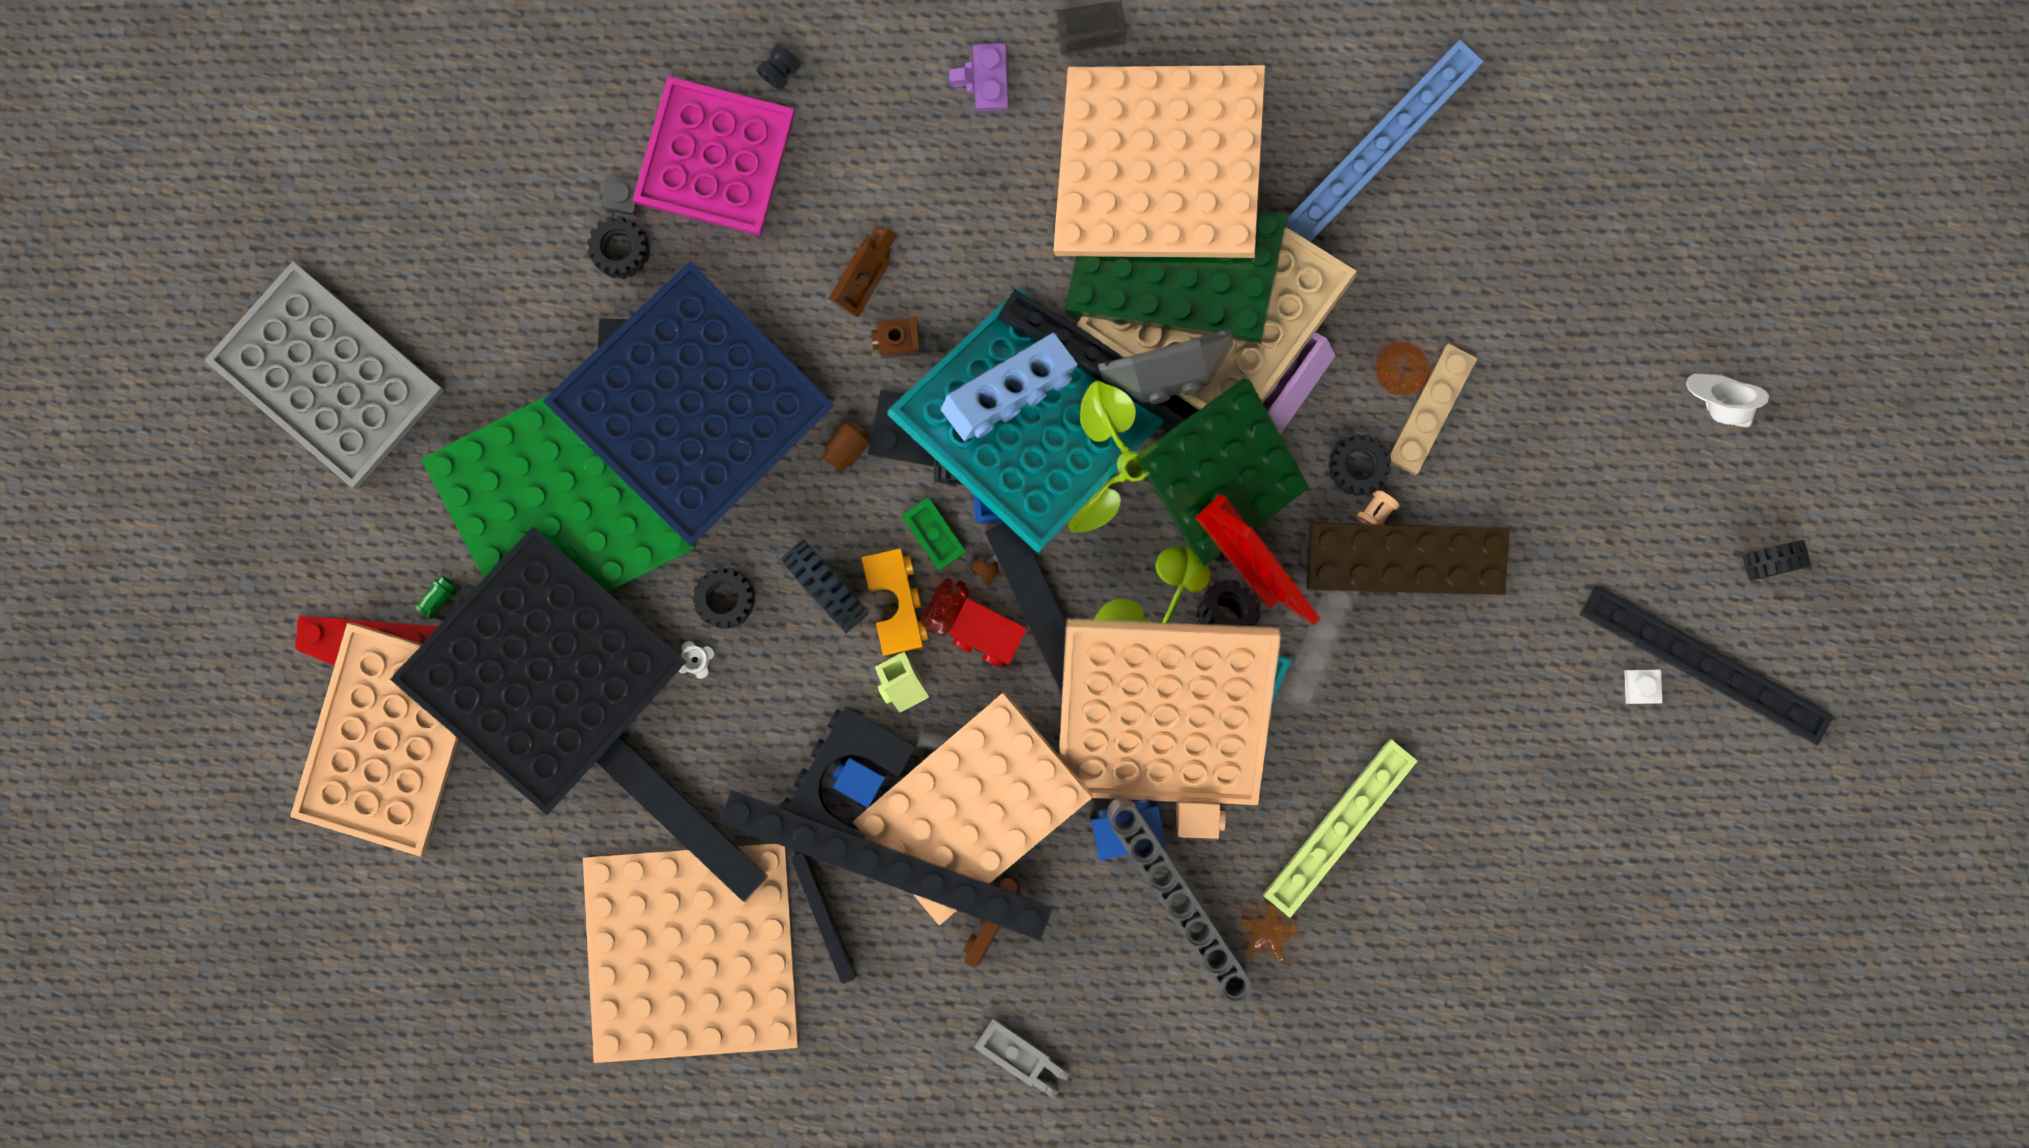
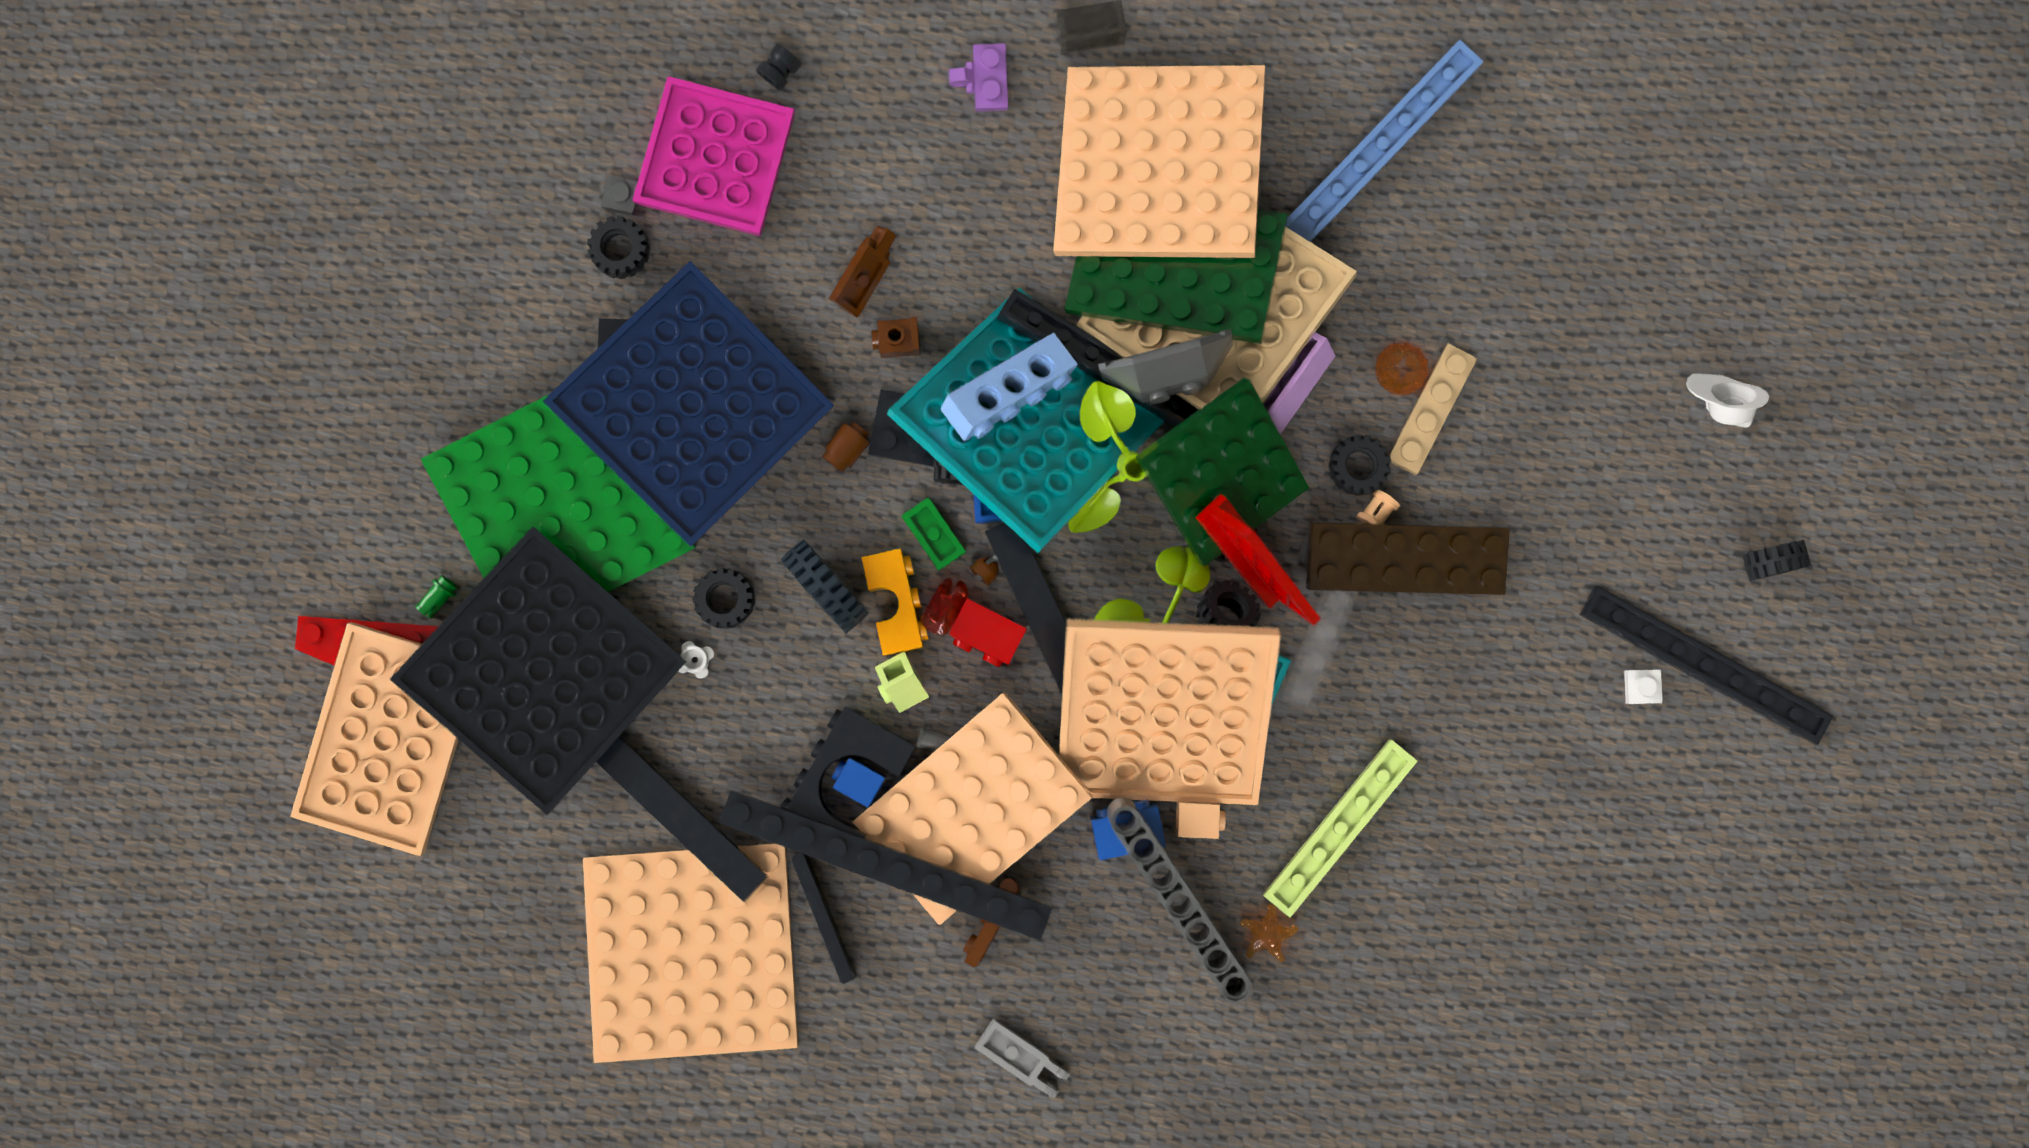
(324, 375): light grey plate -> none

